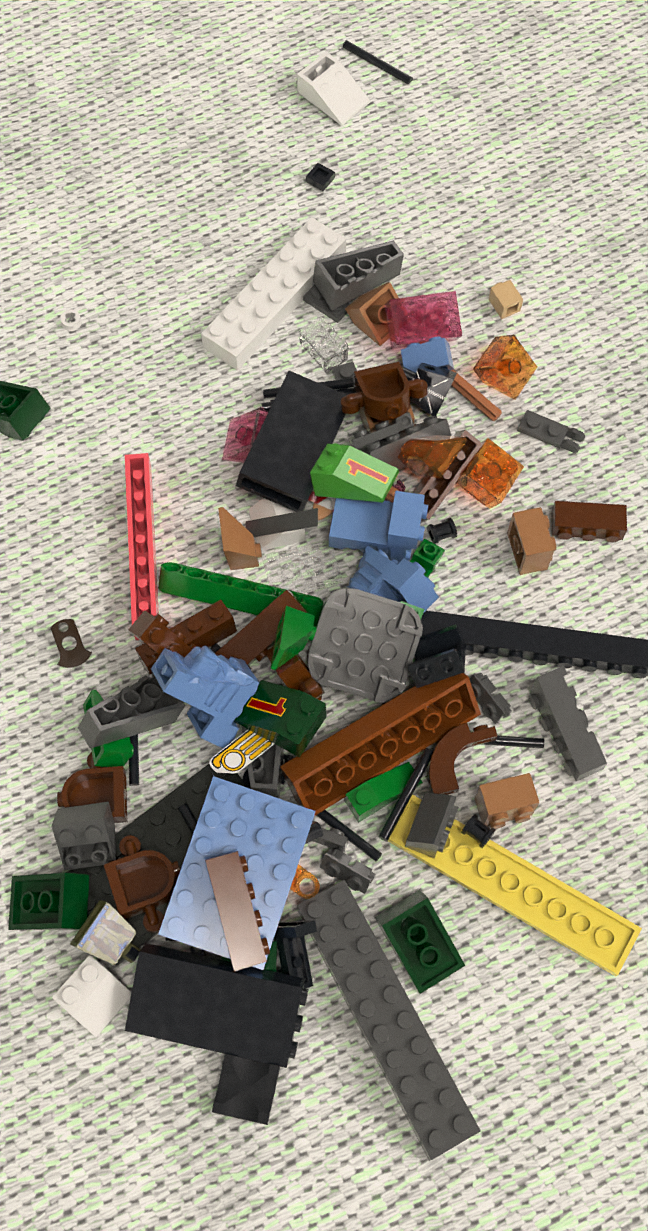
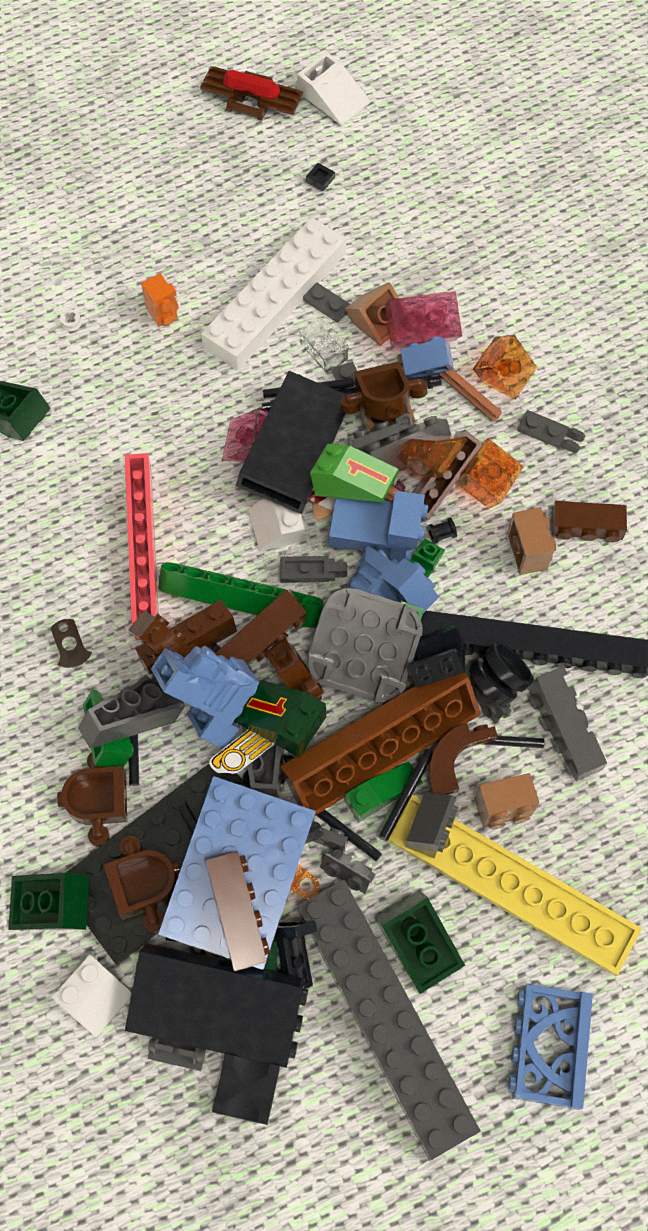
(85, 835): dark grey slope -> none
(106, 935): torso -> none
(160, 300): none -> orange brick
(176, 1054): none -> dark grey hinge
(238, 543): medium nougat slope -> none
(239, 85): none -> reddish brown piece
(283, 522): dark grey sticker -> none
(292, 635): green slope -> none
(311, 569): none -> dark grey hinge
(356, 272): dark grey wedge -> none
(377, 62): black bar -> none
(438, 383): black torso -> none
(478, 831): black bush -> none
(501, 674): none -> black wheel
(505, 299): tan brick -> none
(579, 1019): none -> medium blue fence

